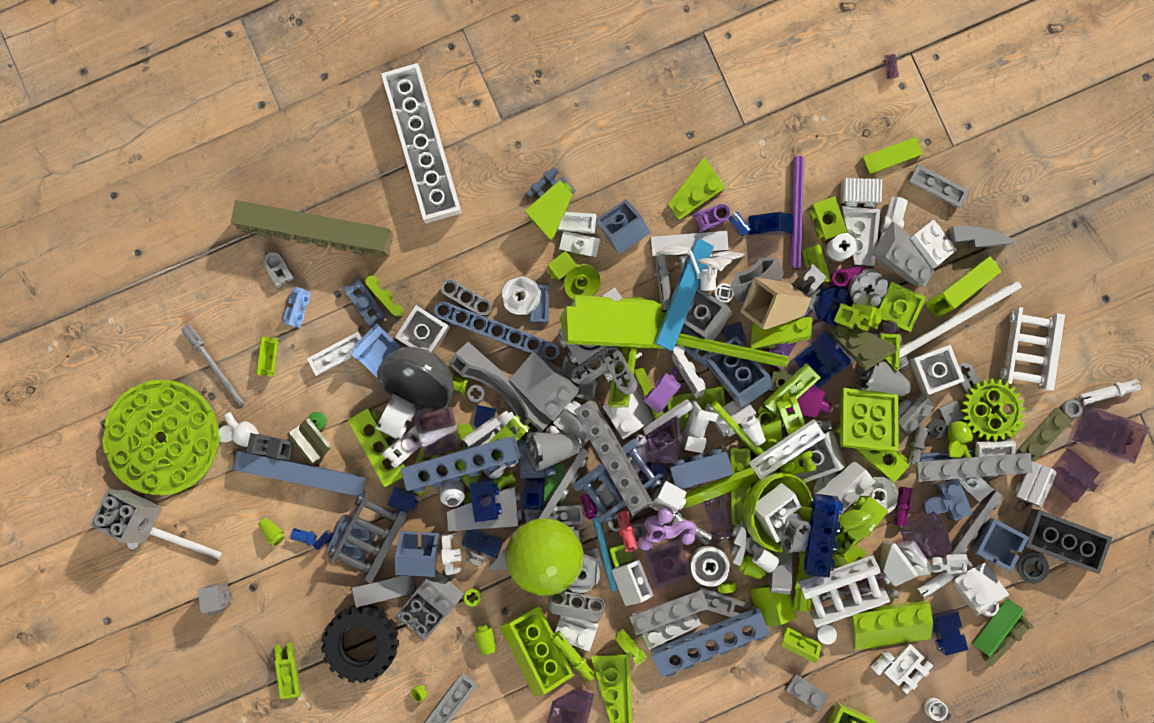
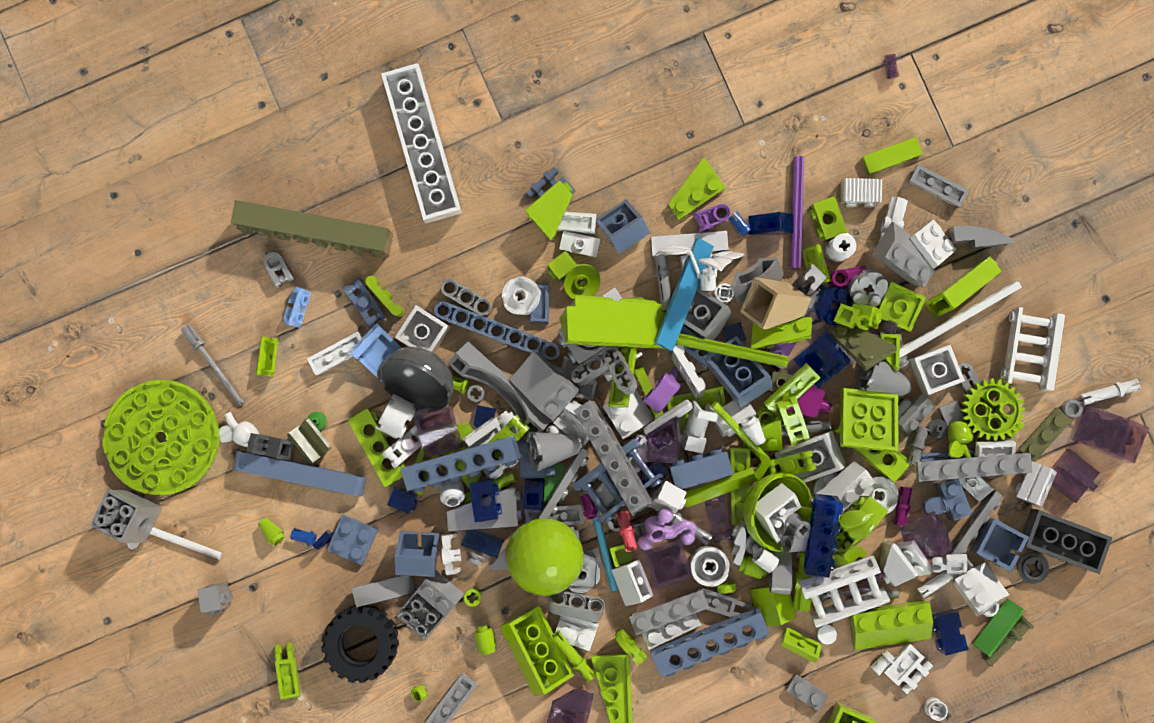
(378, 552): dark grey fence -> none
(787, 449): white plate -> none
(863, 227): white wing -> none

